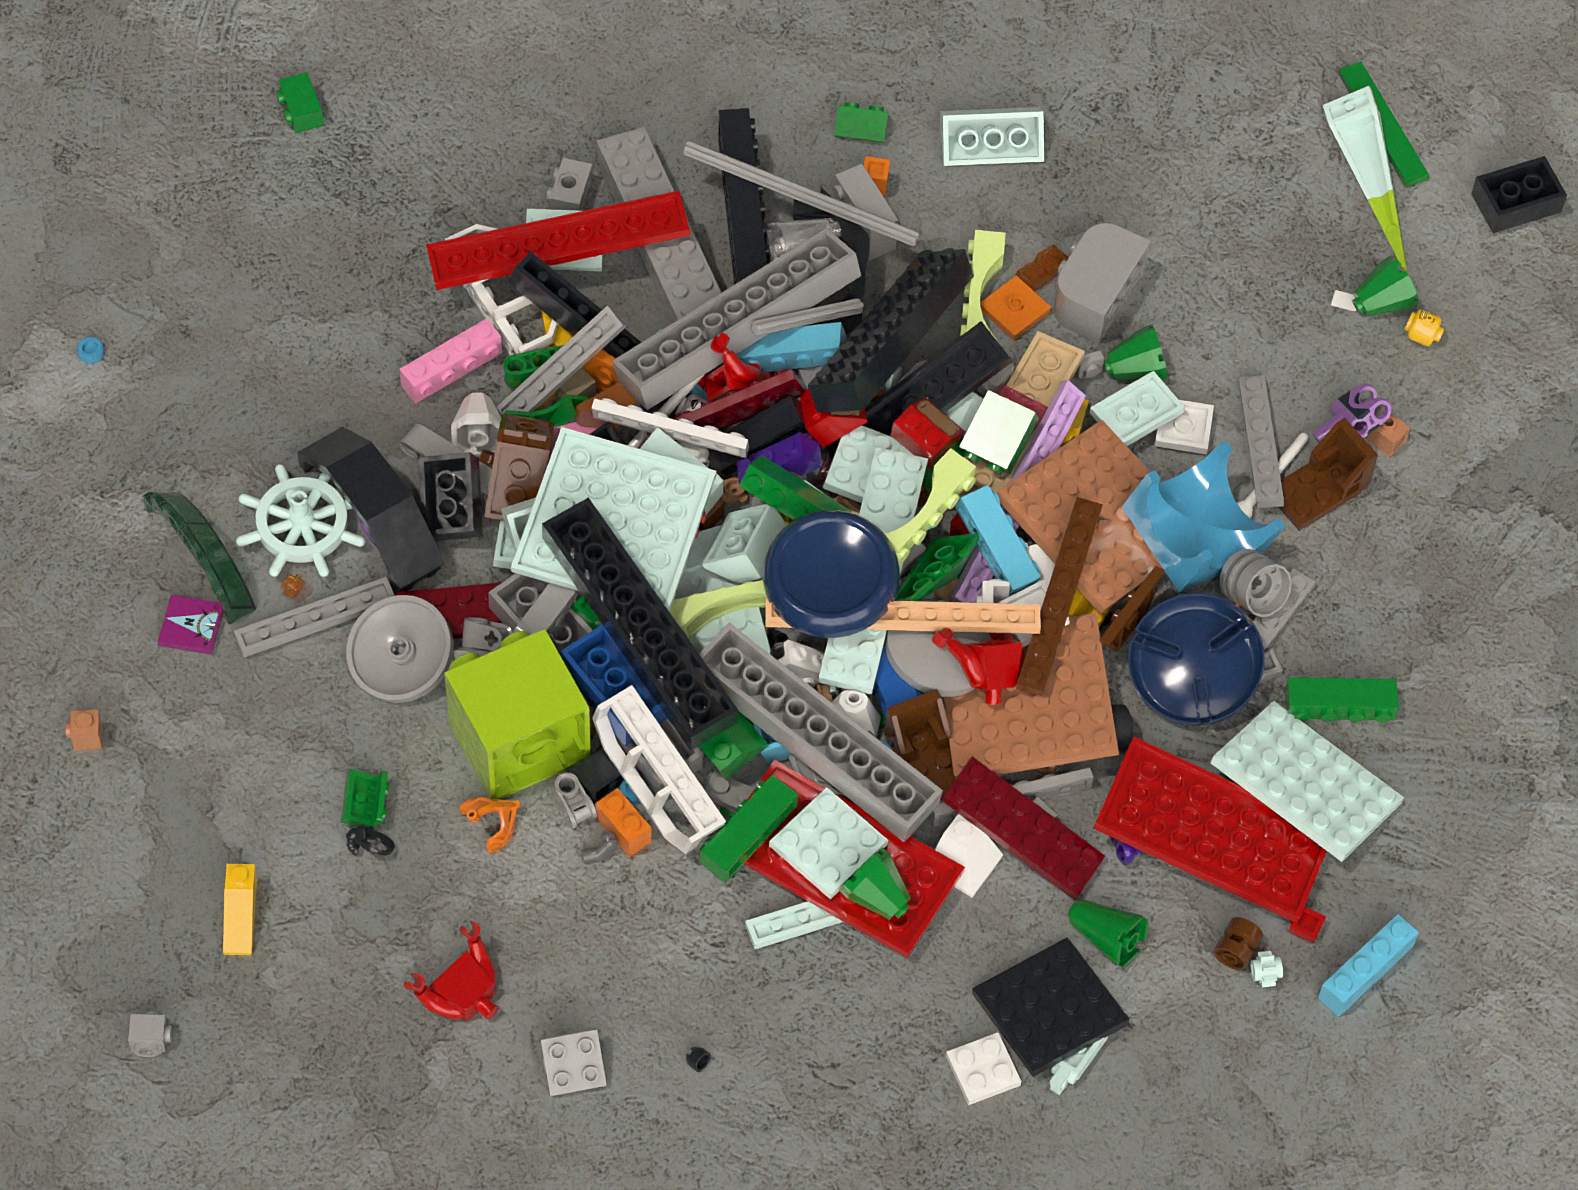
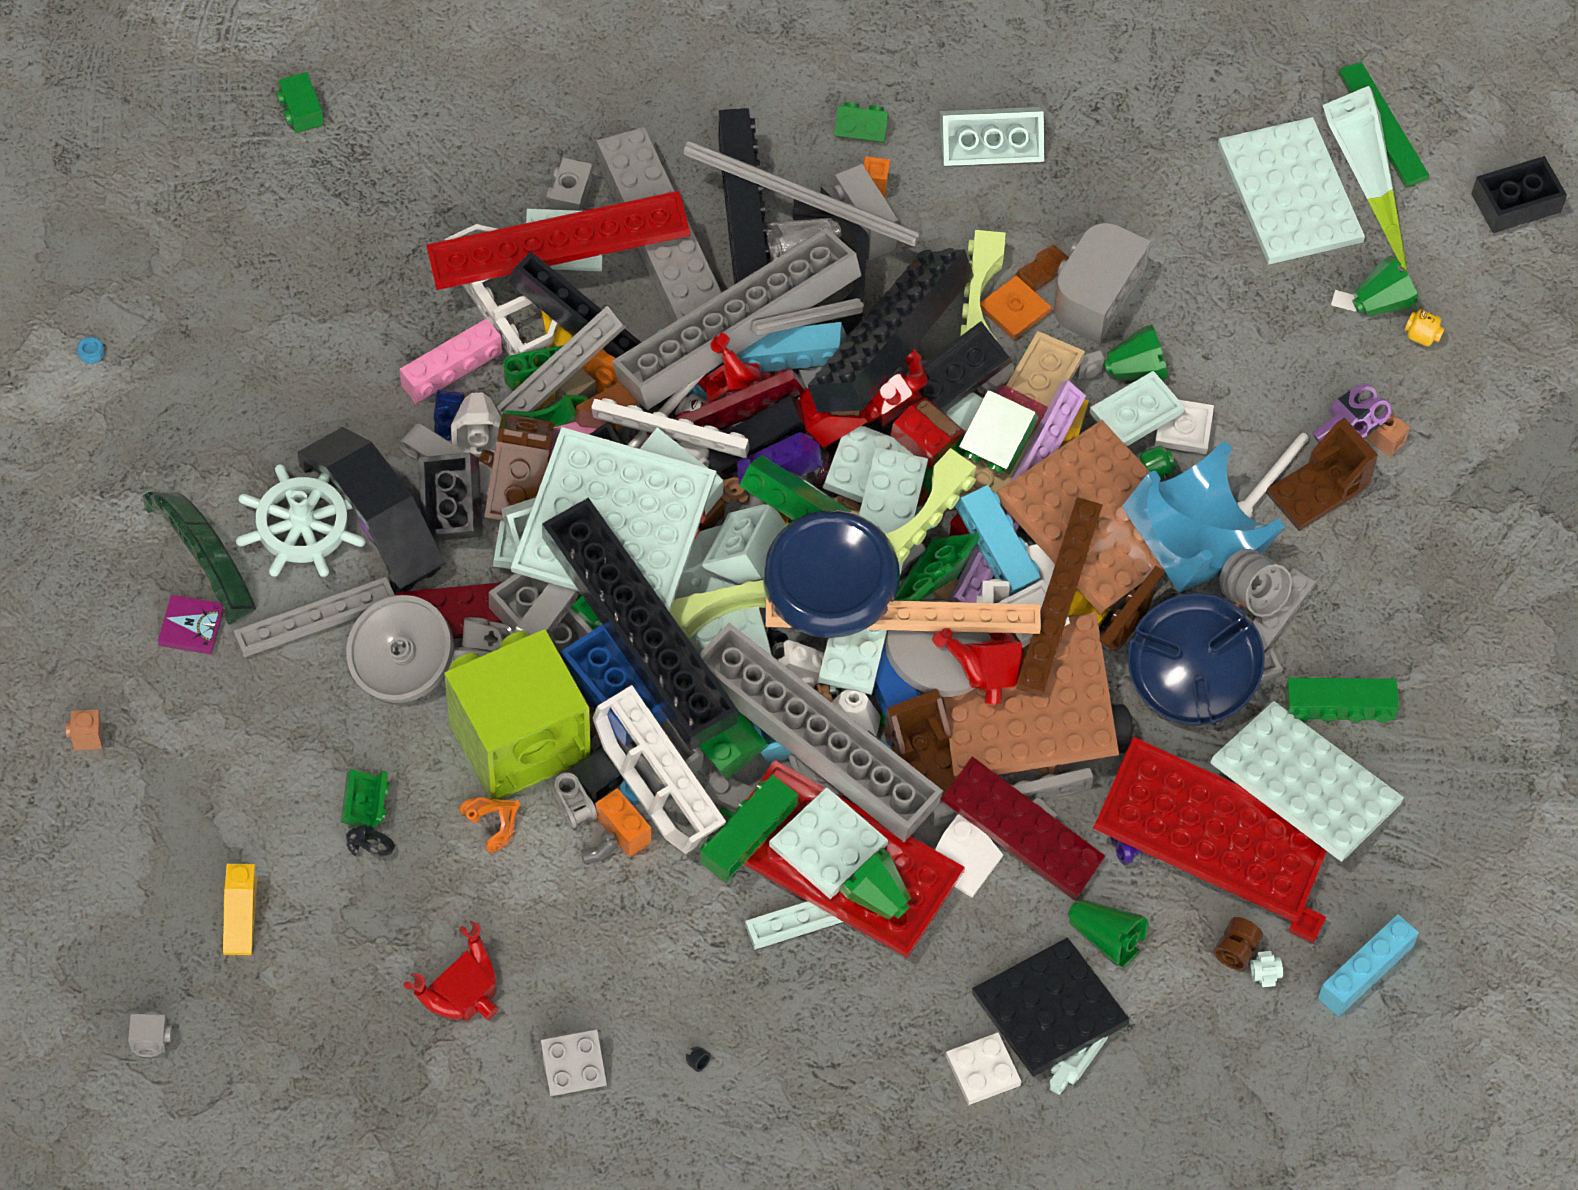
(292, 585): clear orange plate -> none
(446, 407): none -> clear blue piece
(898, 392): none -> red torso
(1158, 460): none -> green head
(1261, 442): light grey plate -> none
(1290, 190): none -> light aqua plate

